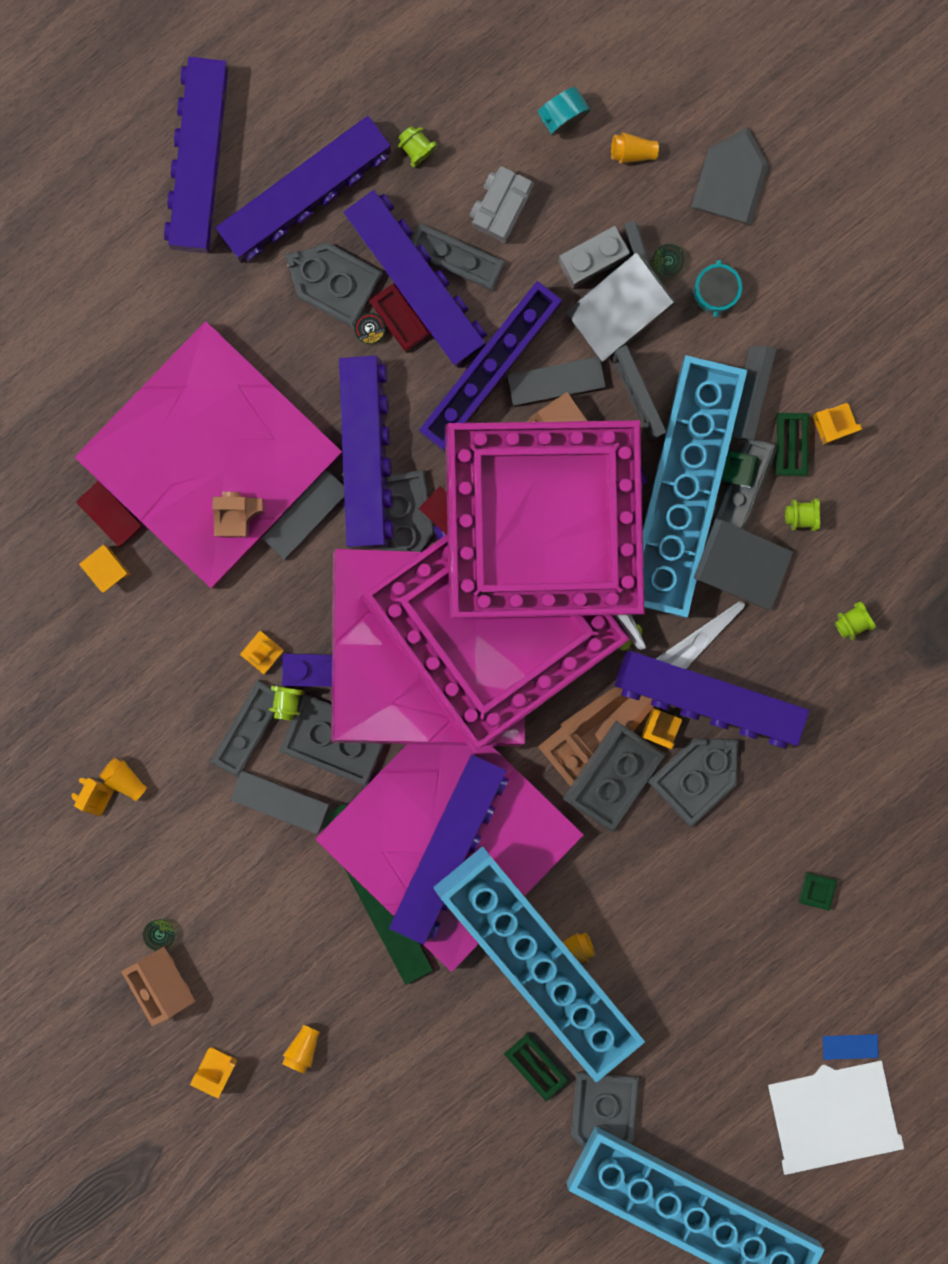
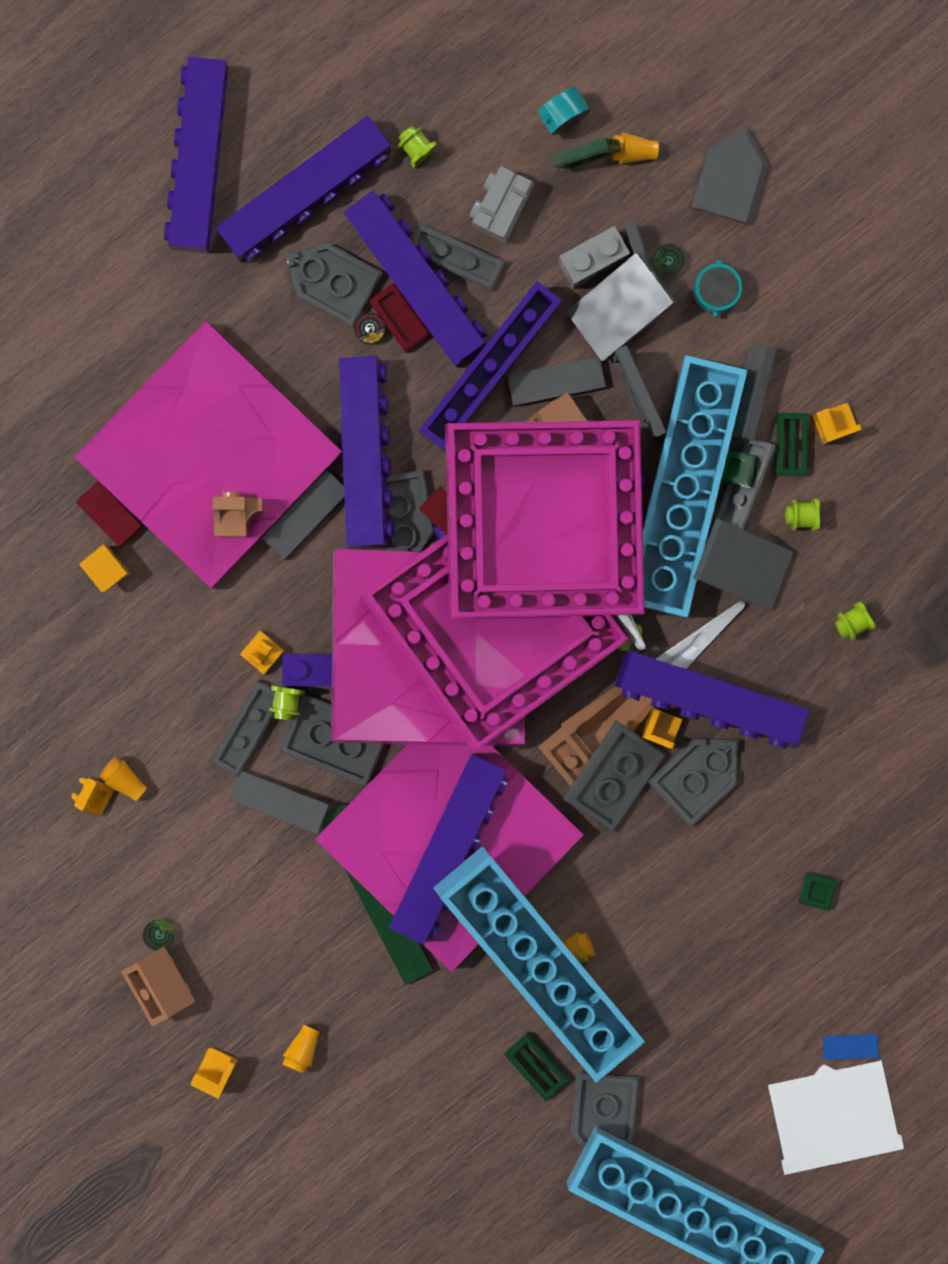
(585, 153): none -> dark green tile

